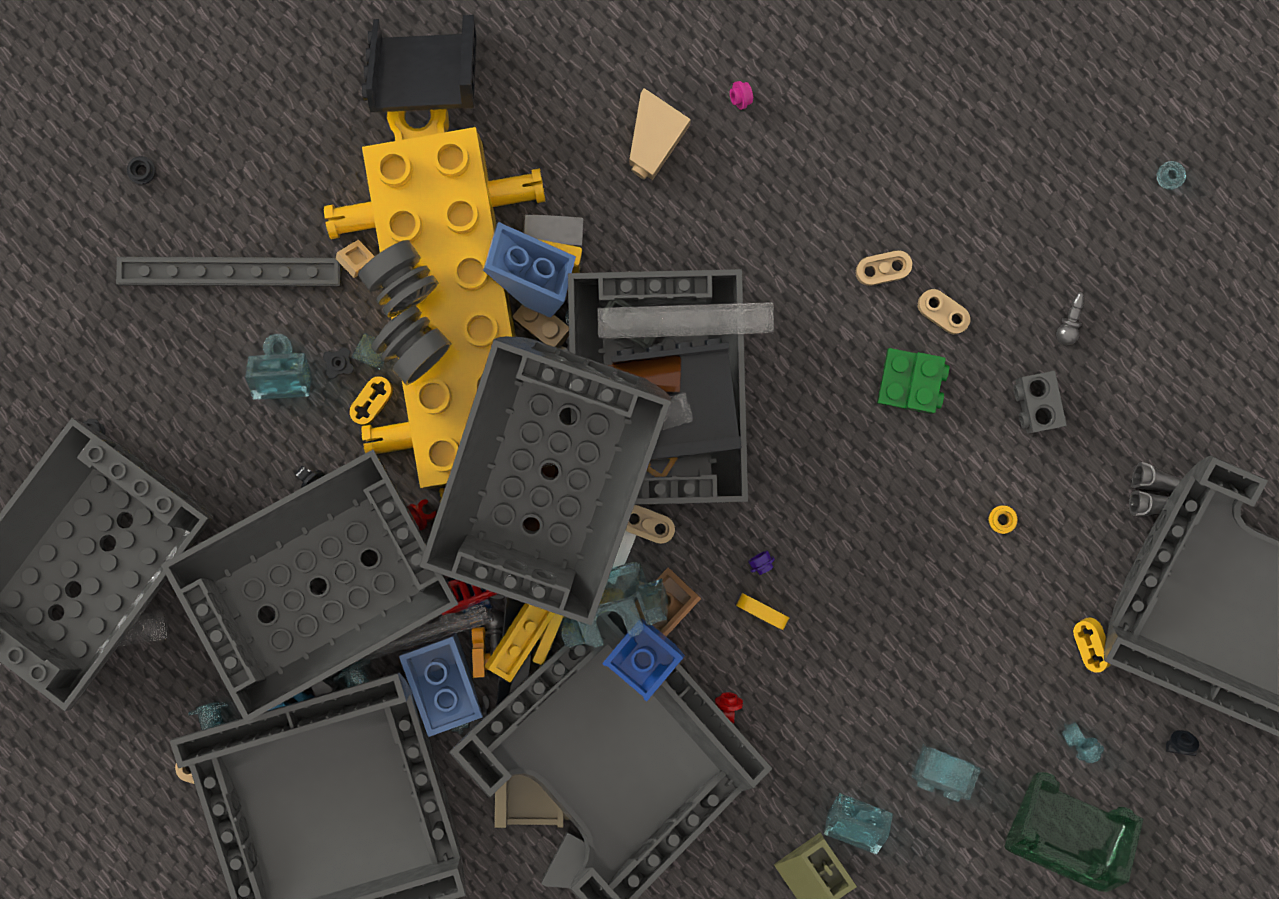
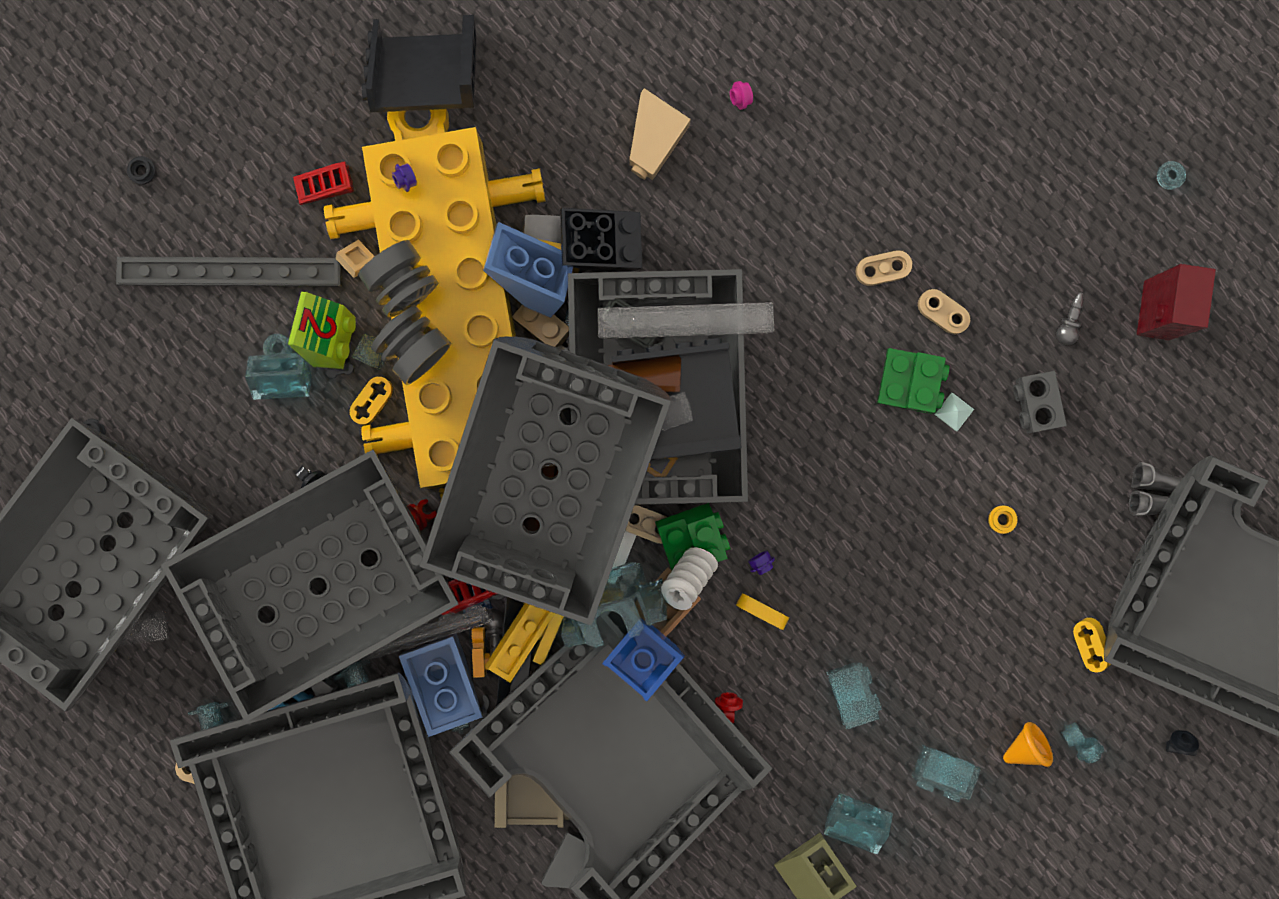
(322, 331): none -> lime slope
(346, 186): none -> red slope
(404, 177): none -> dark purple plate
(601, 239): none -> black slope
(688, 578): none -> white piece
(693, 529): none -> green plate
(853, 695): none -> clear light blue brick
(954, 412): none -> light aqua slope
(1030, 748): none -> light orange hat
(1074, 836): clear green windscreen -> none
(1176, 302): none -> dark red brick

